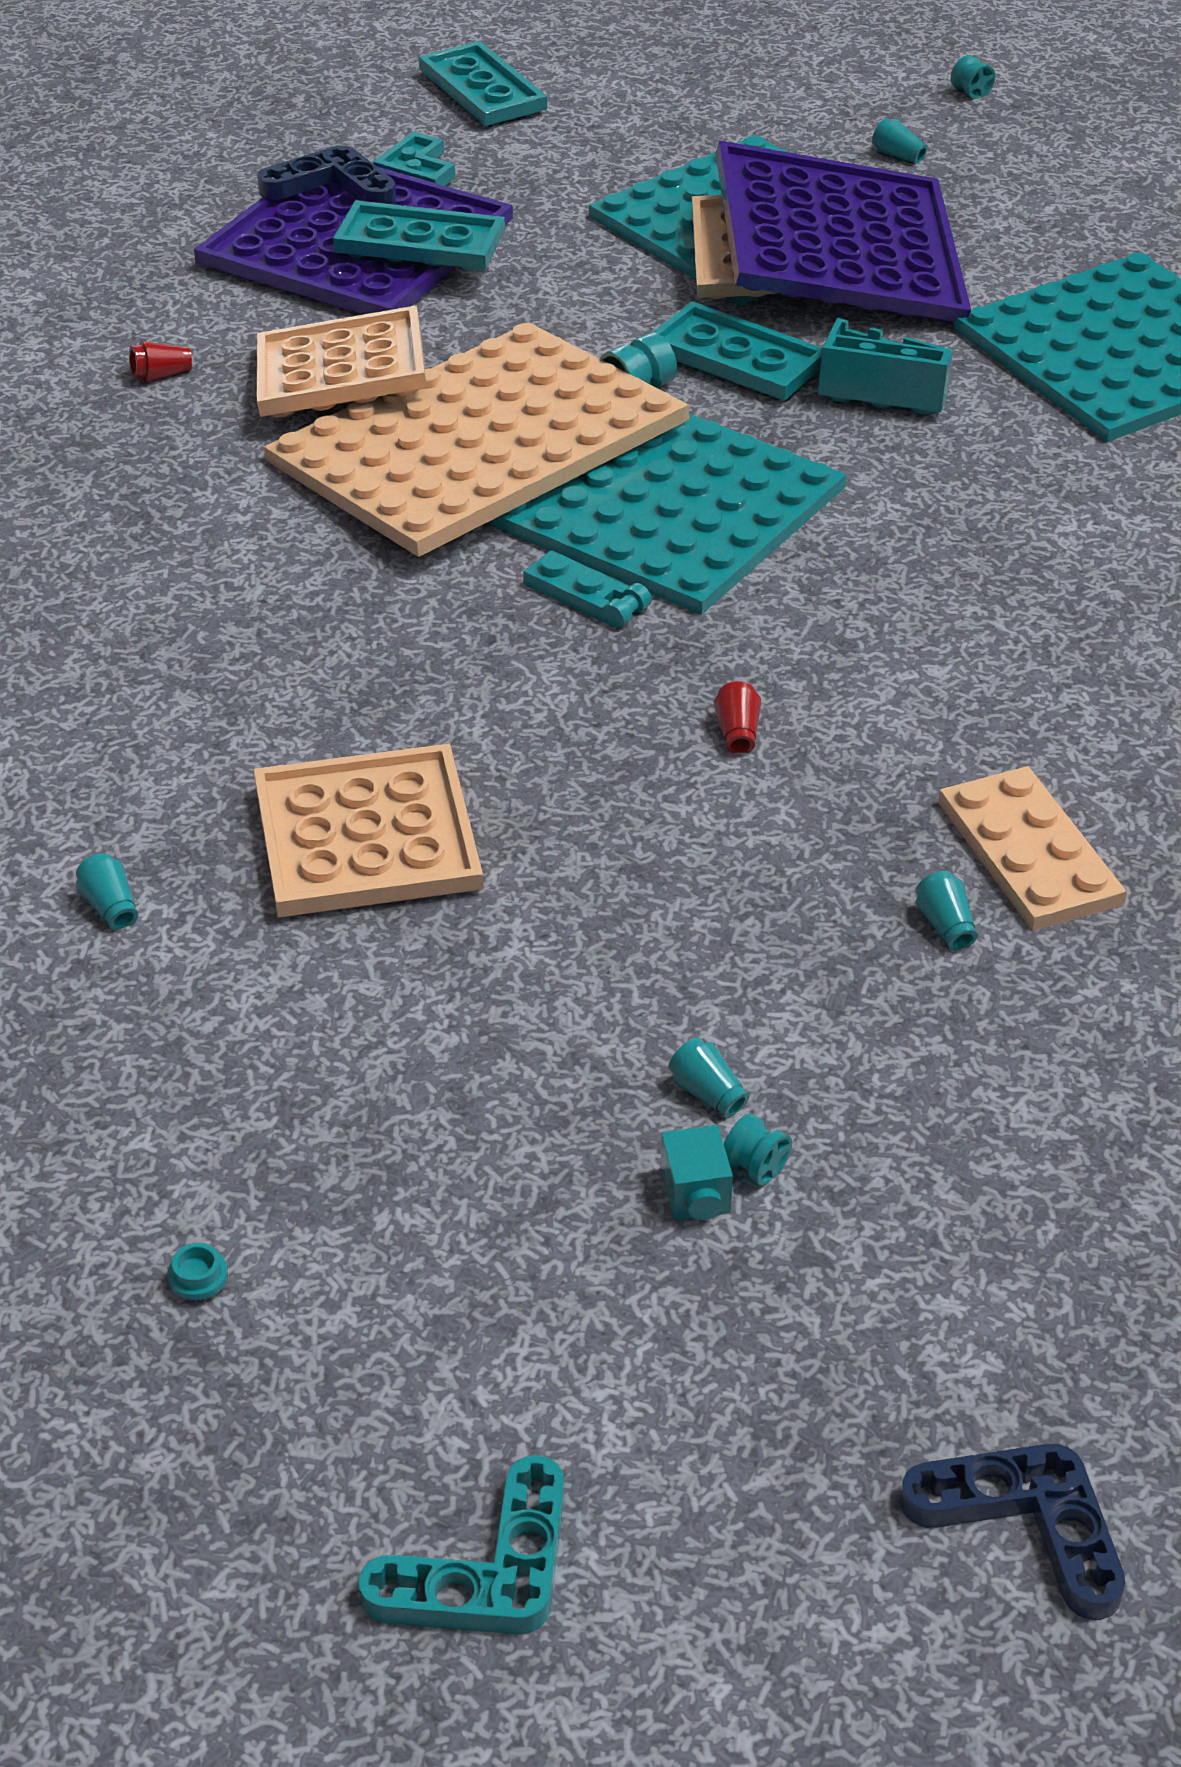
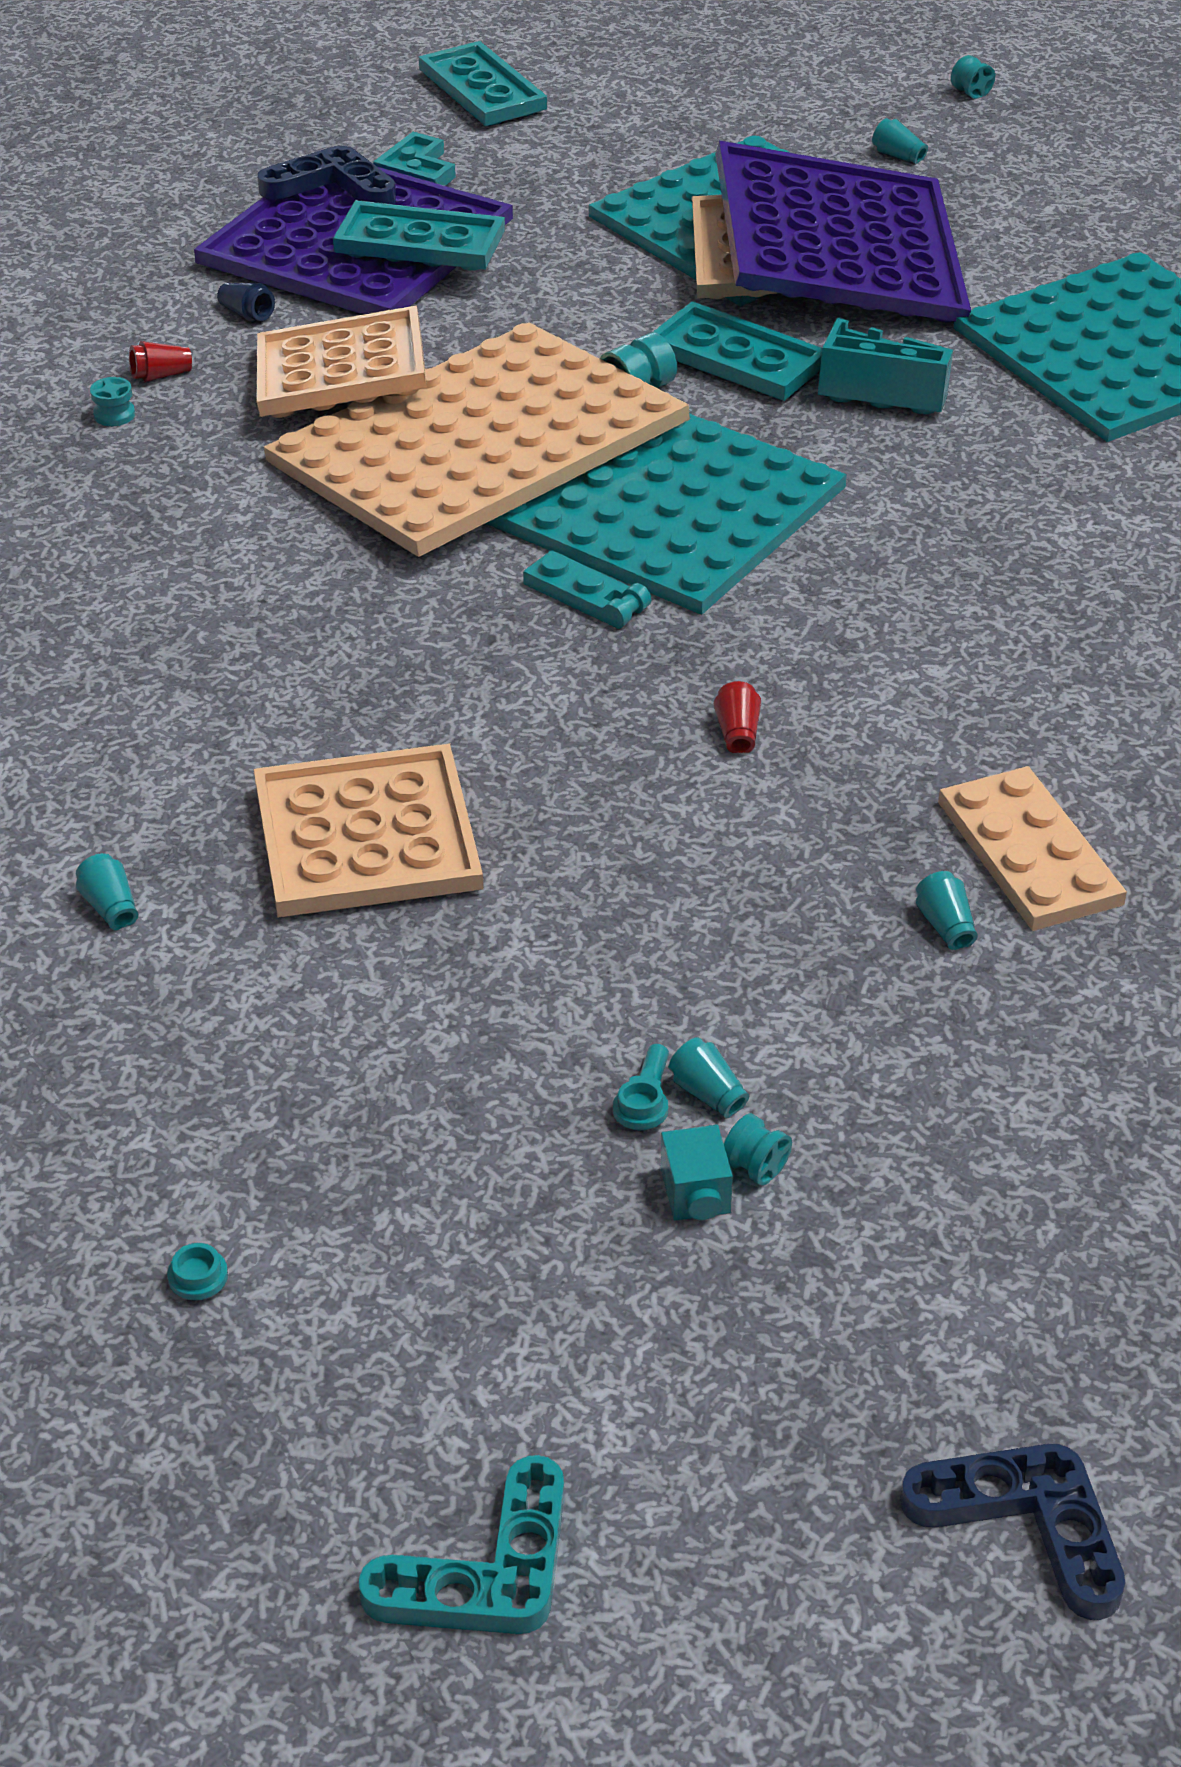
(112, 401): none -> teal wheel
(247, 300): none -> dark blue cone
(641, 1100): none -> teal plate

